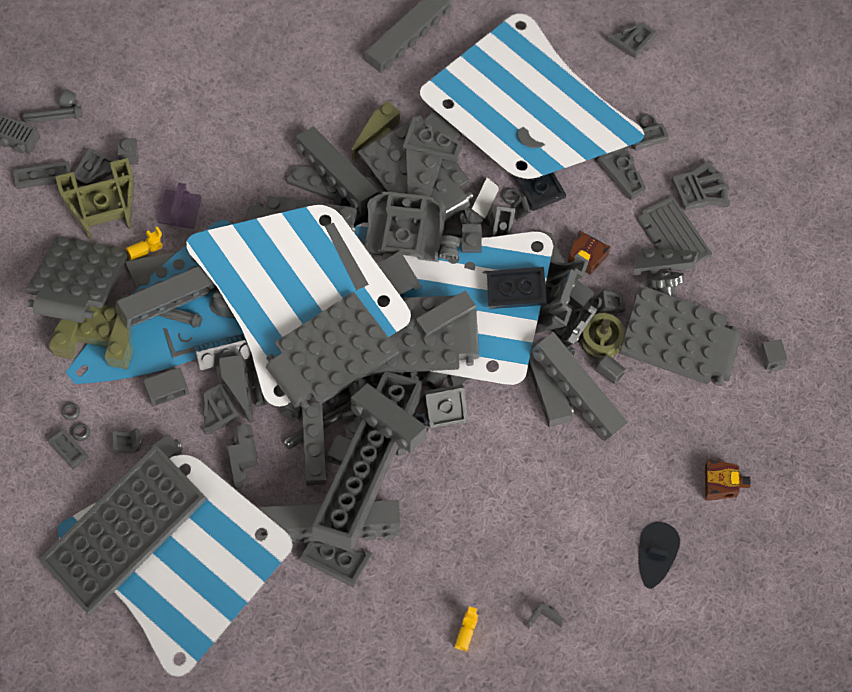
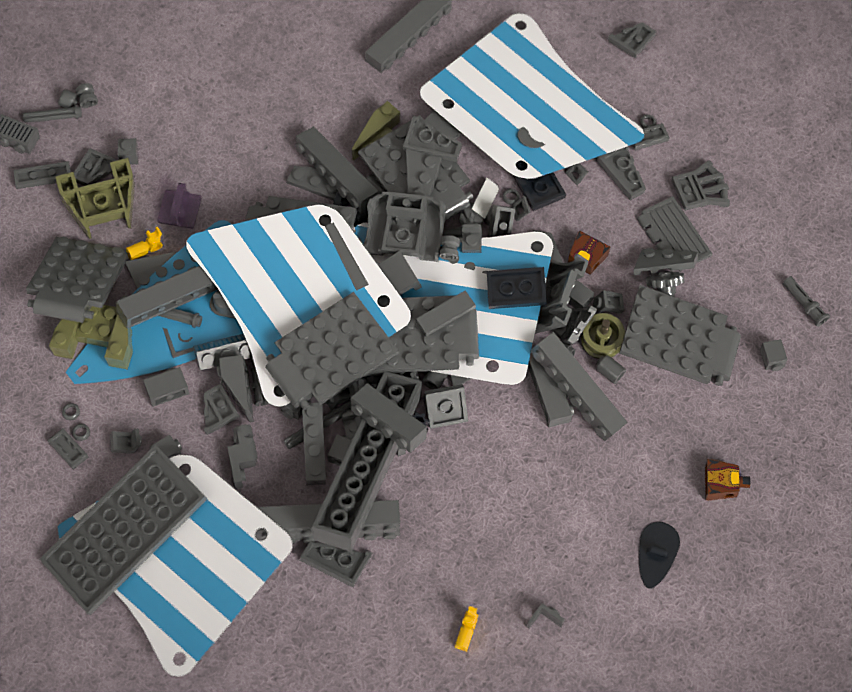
(86, 95): none -> dark grey wheel
(580, 170): none -> dark grey slope
(811, 307): none -> dark grey pin

